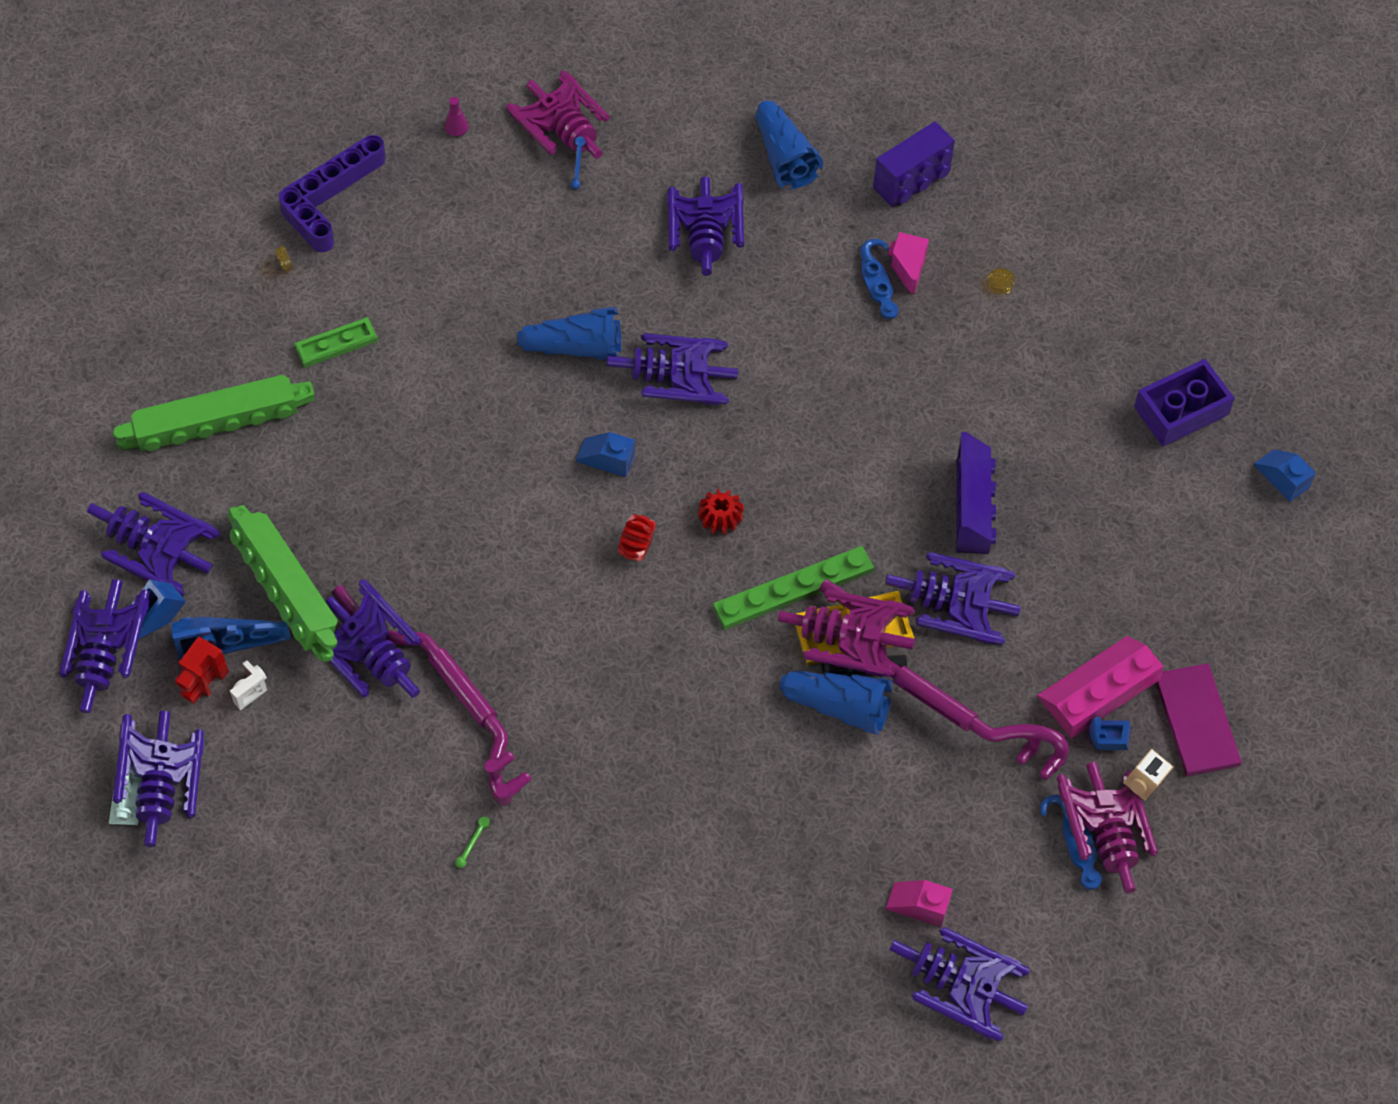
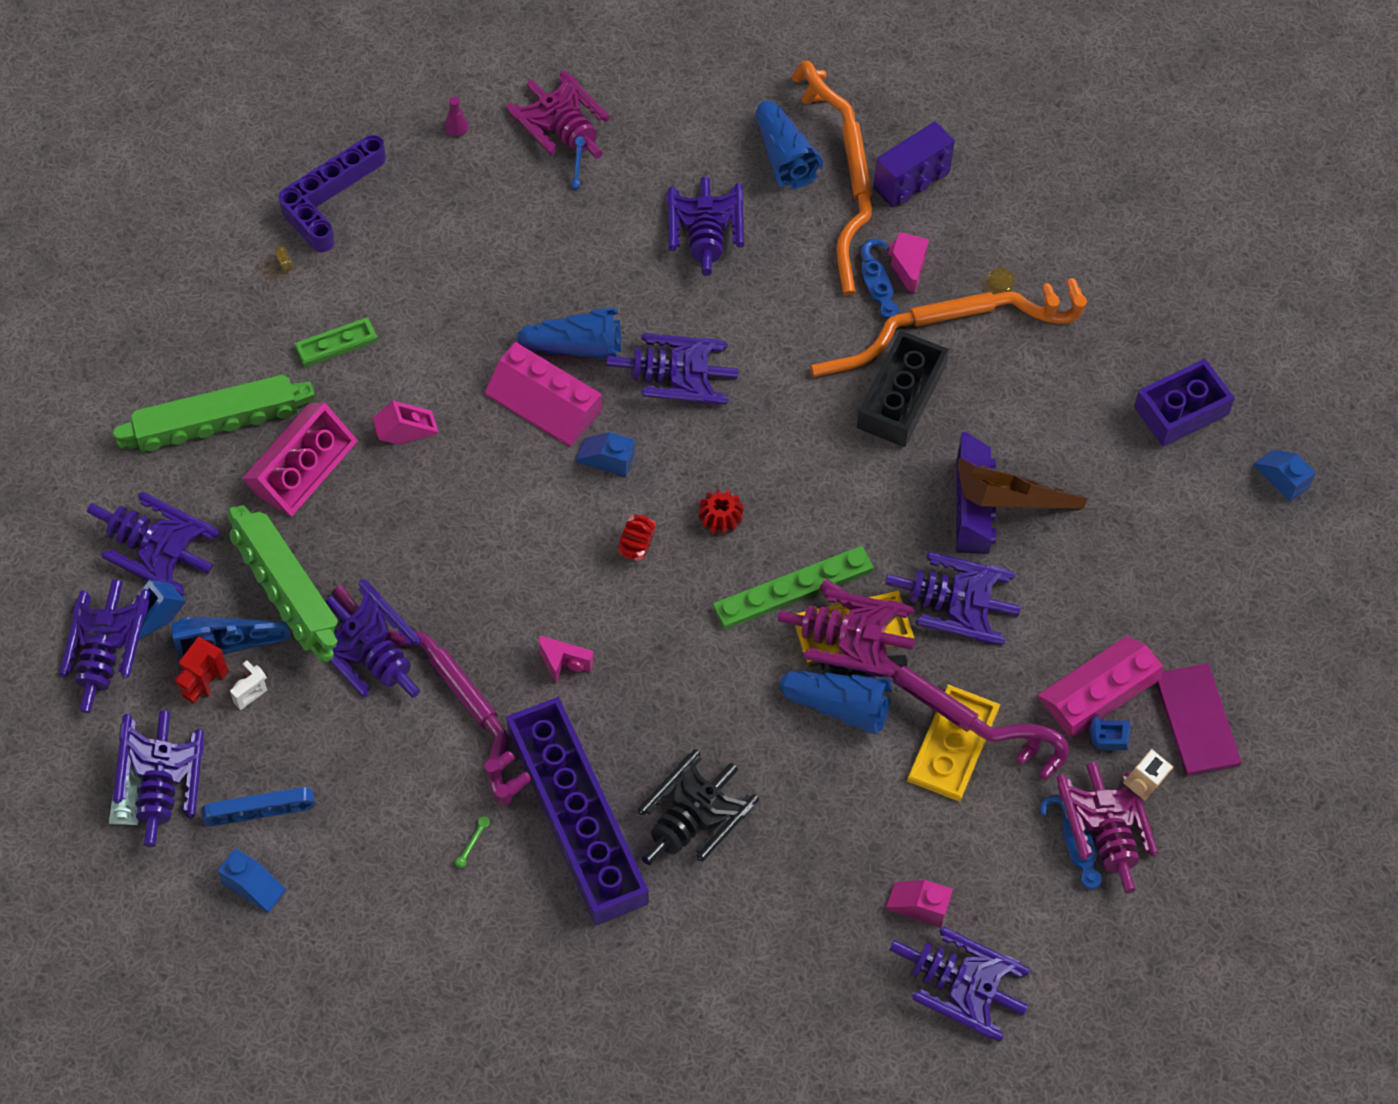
(250, 880): none -> blue slope
(258, 806): none -> blue beam
(300, 458): none -> dark pink slope
(404, 423): none -> dark pink slope
(543, 394): none -> dark pink slope
(558, 654): none -> dark pink slope
(577, 811): none -> dark purple brick
(696, 805): none -> black bar
(856, 160): none -> orange piece
(902, 388): none -> black brick
(950, 752): none -> yellow tile
(957, 309): none -> orange piece
(1006, 489): none -> reddish brown wedge

